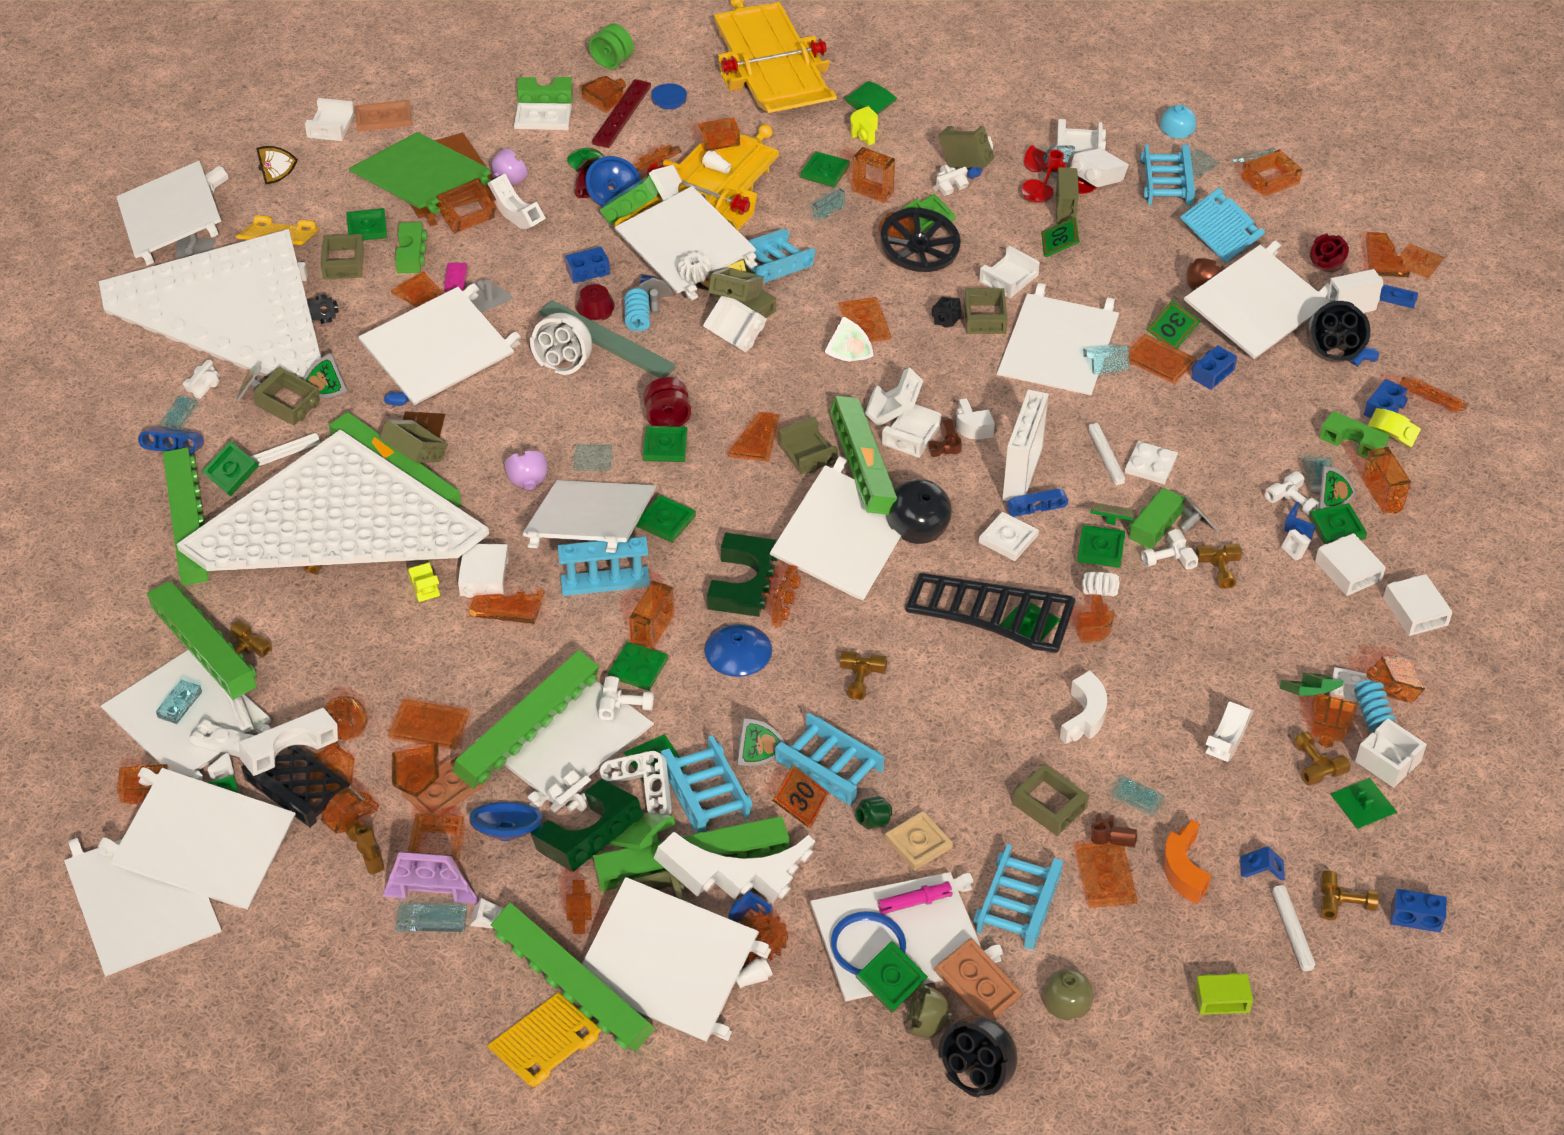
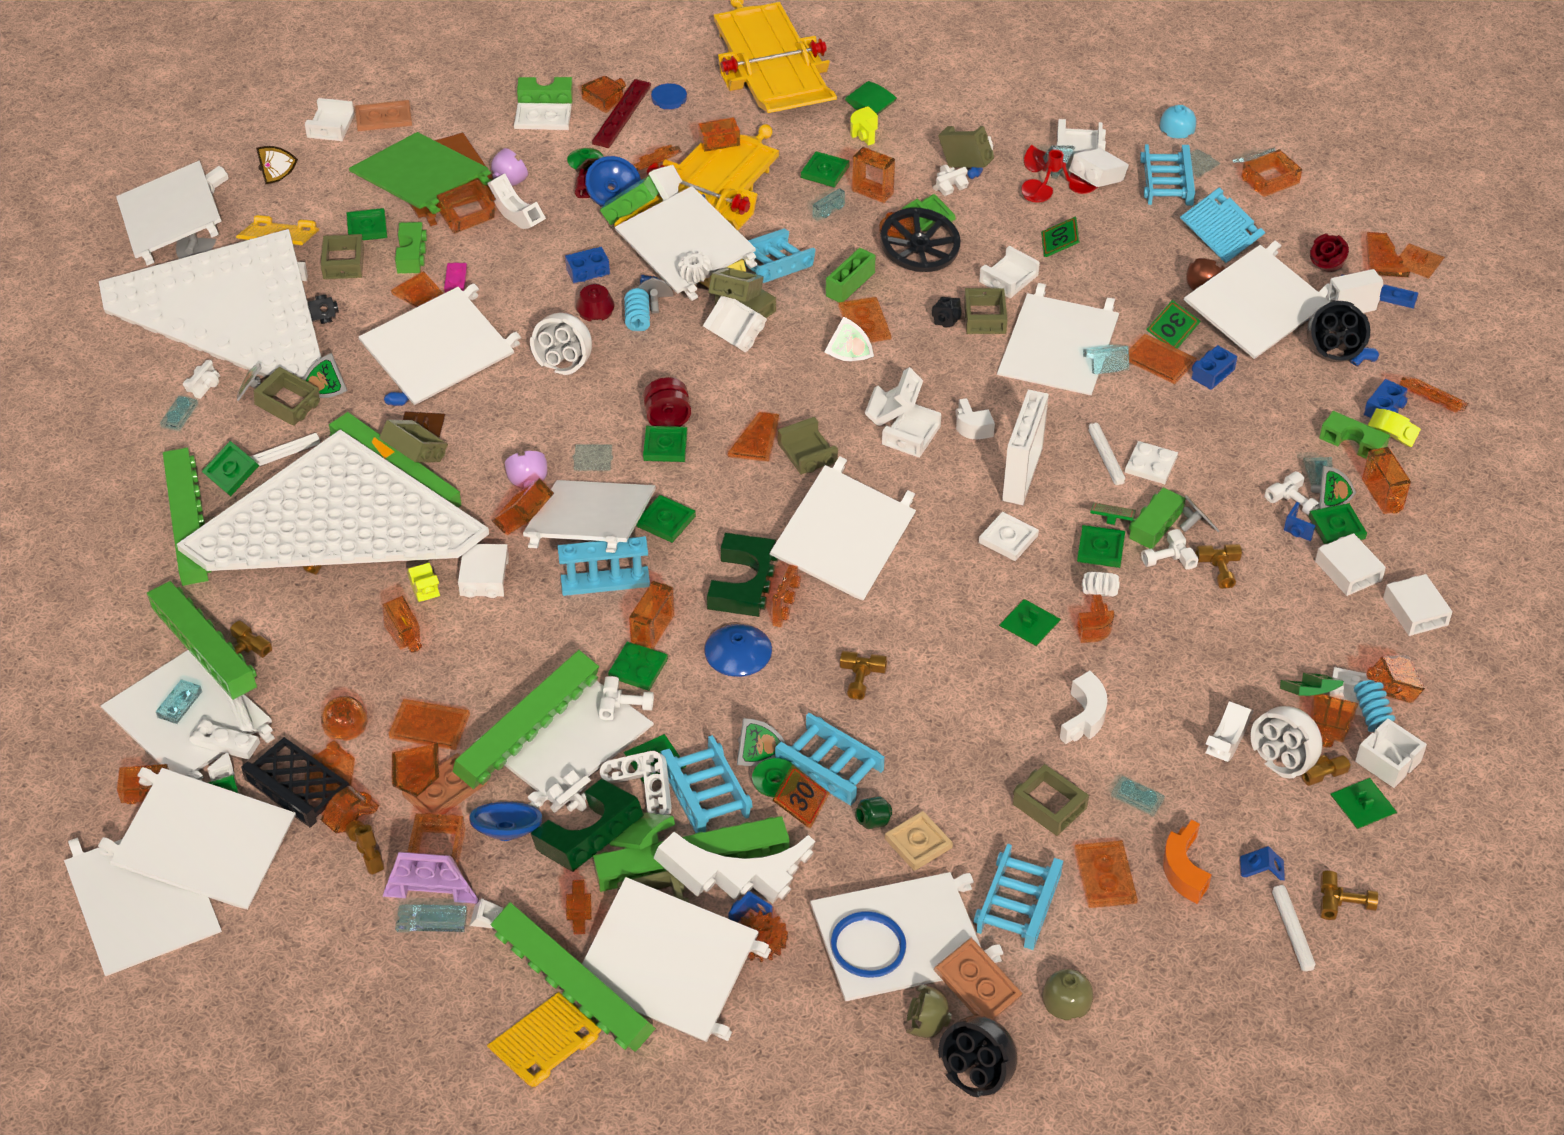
(162, 443): blue beam -> none
(312, 729): white arch -> none
(402, 624): none -> clear orange torso
(489, 296): light grey shield -> none
(508, 608): clear orange wing -> none
(523, 506): none -> clear orange window
(611, 46): bright green wheel -> none
(617, 344): sand green tile -> none
(715, 162): white cone -> none
(754, 973): white cone -> none
(769, 771): none -> green dish
(850, 275): none -> bright green brick
(863, 455): bright green brick -> none
(891, 976): green plate -> none
(916, 897): dark pink pin -> none
(920, 511): black cylinder -> none
(952, 442): copper bar -> none
(993, 625): black bar -> none
(1024, 504): blue beam -> none
(1066, 194): olive window -> none
(1104, 831): copper bar -> none
(1223, 994): lime piece -> none
(1290, 734): none -> white cylinder
(1295, 544): white tile -> none
(1418, 910): blue brick -> none

